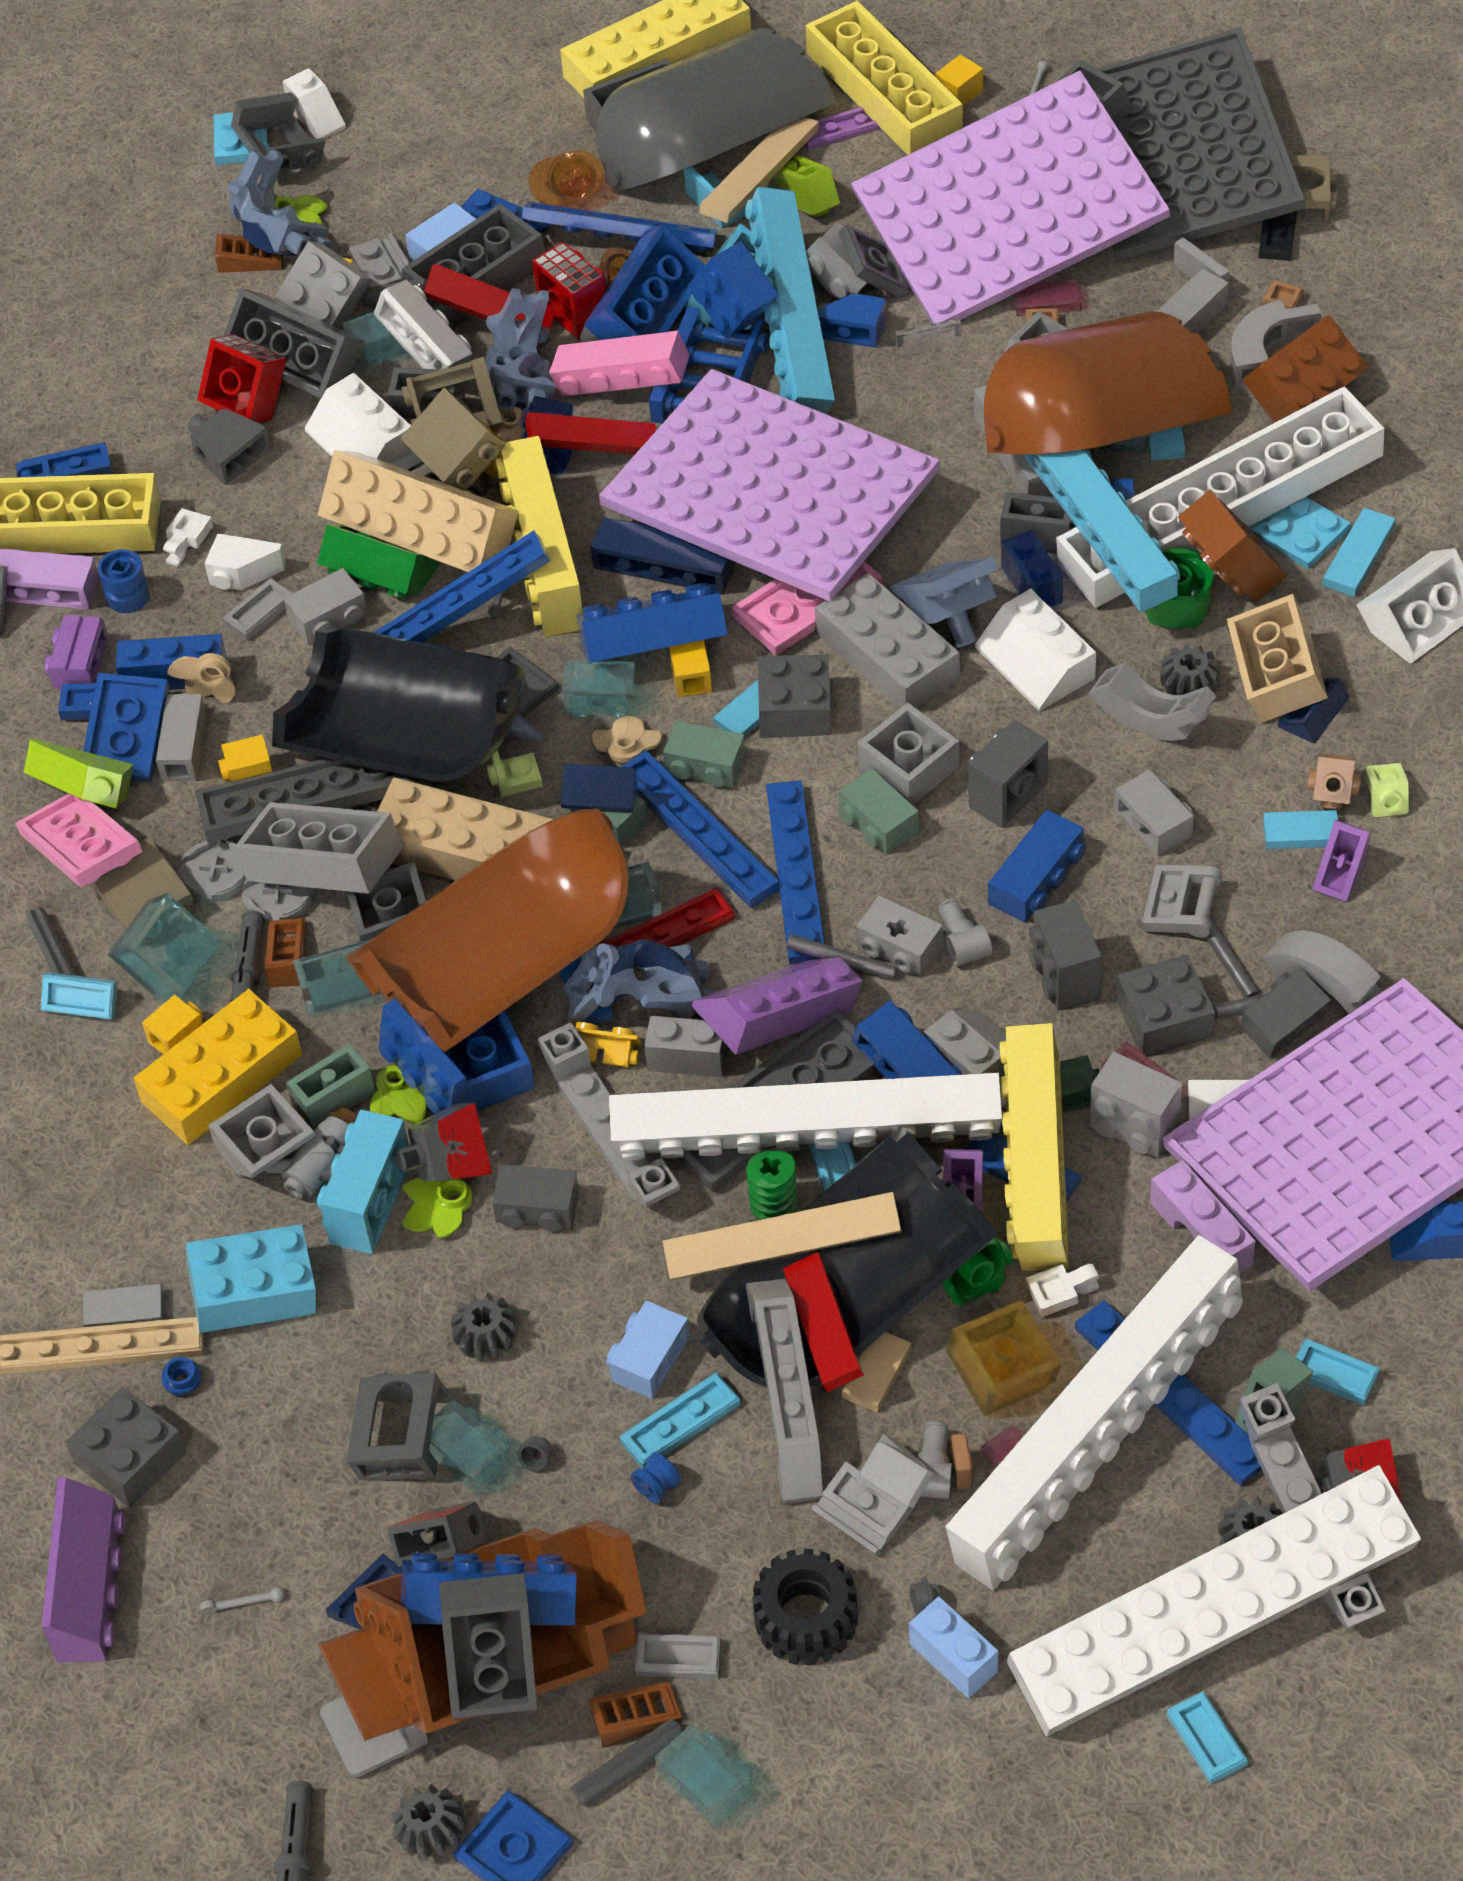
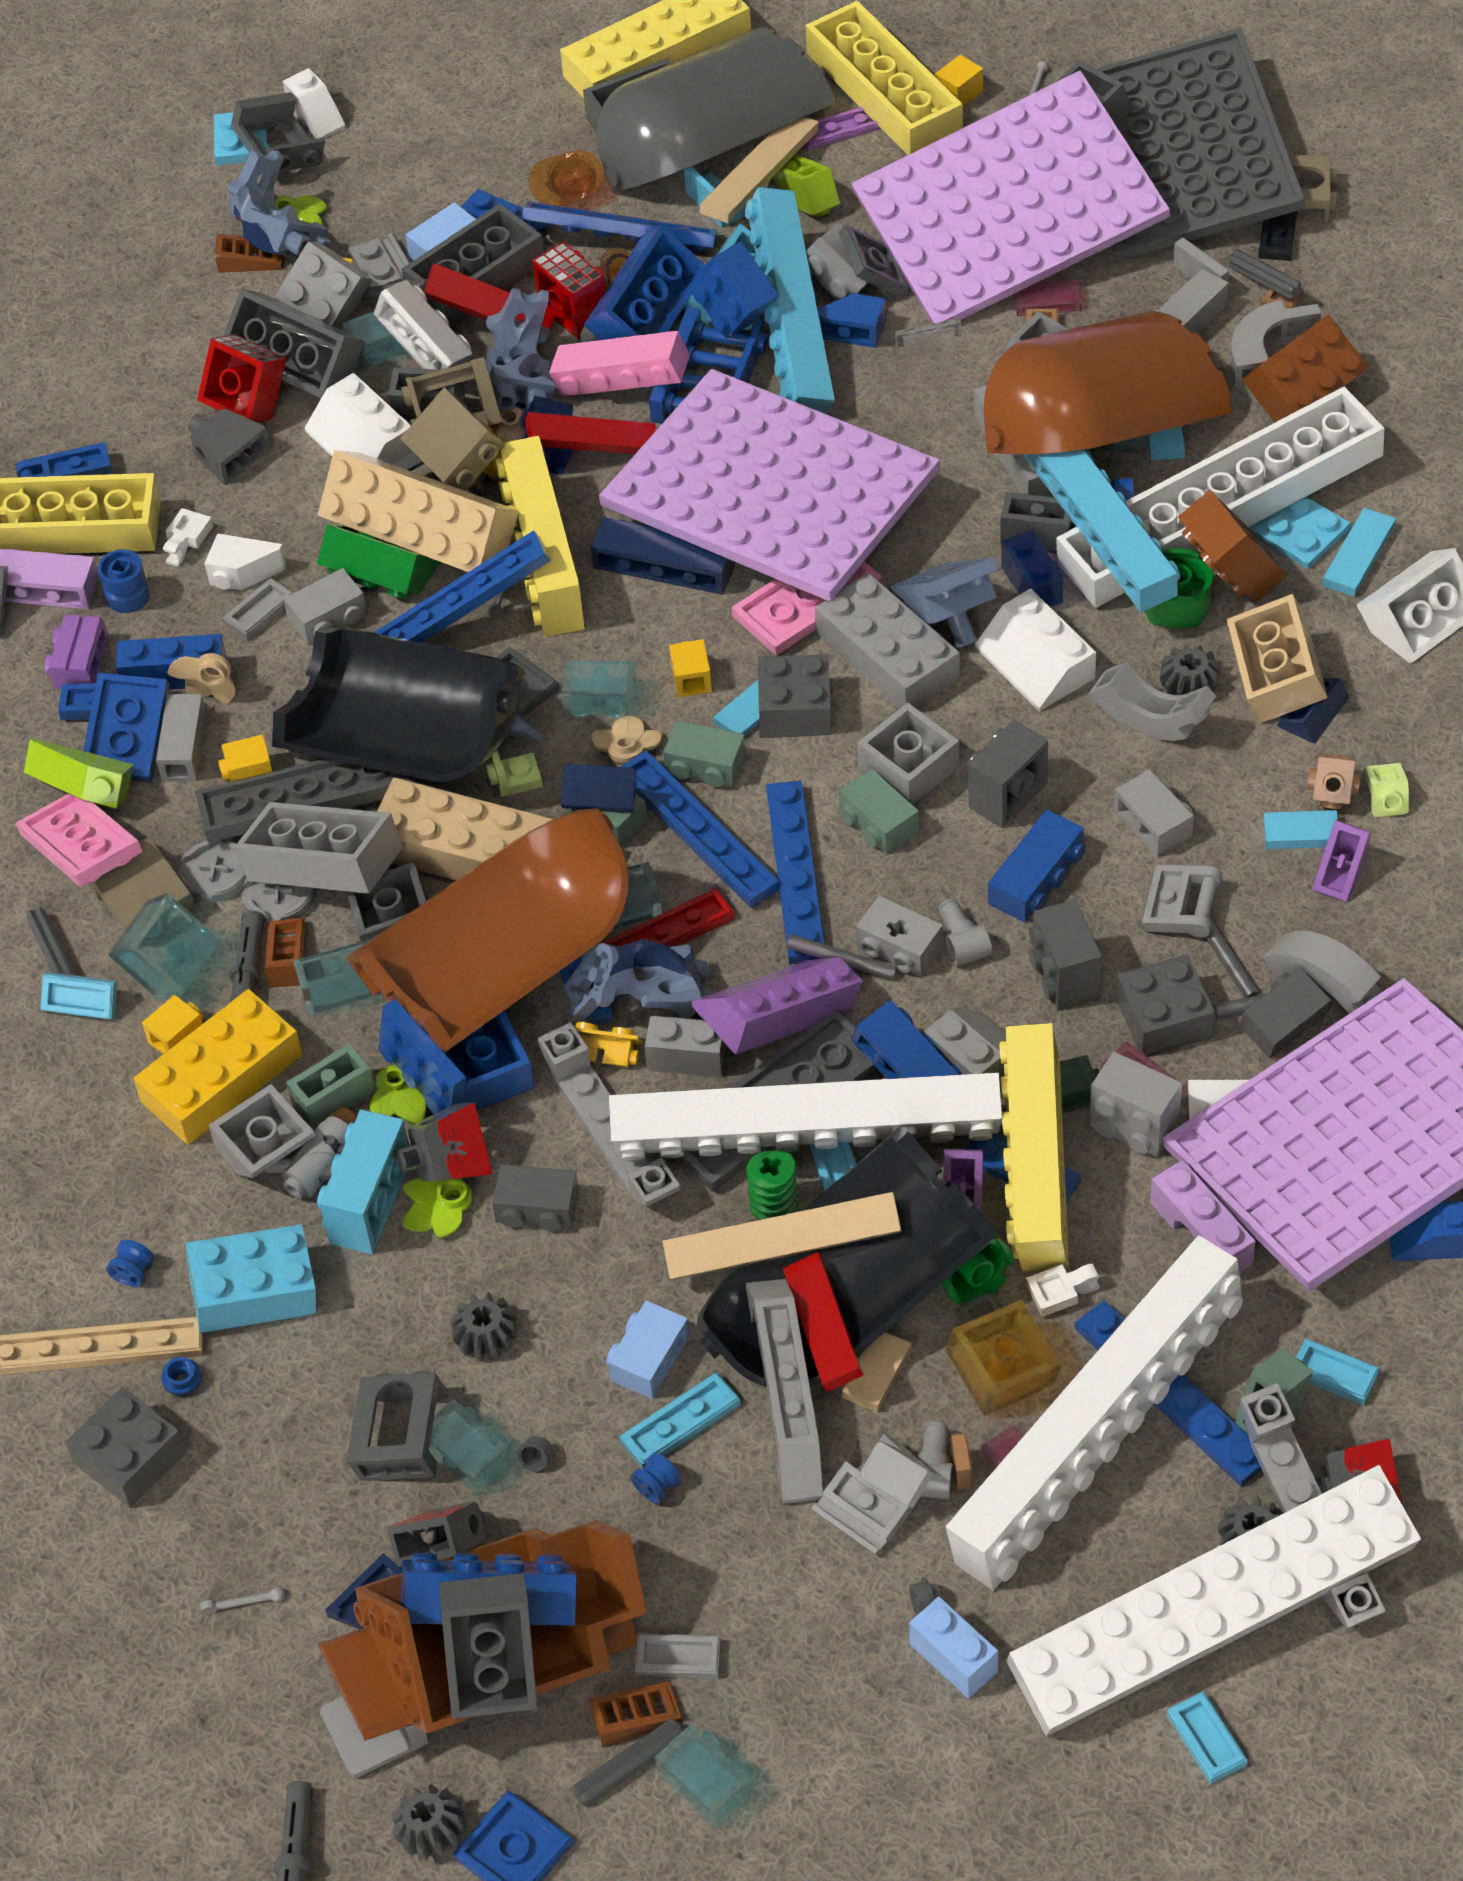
(82, 1573): medium lavender slope -> none
(122, 1305): light grey tile -> none
(130, 1263): none -> blue wheel
(651, 624): blue brick -> none
(805, 1636): black tyre -> none
(1264, 274): none -> dark grey axle

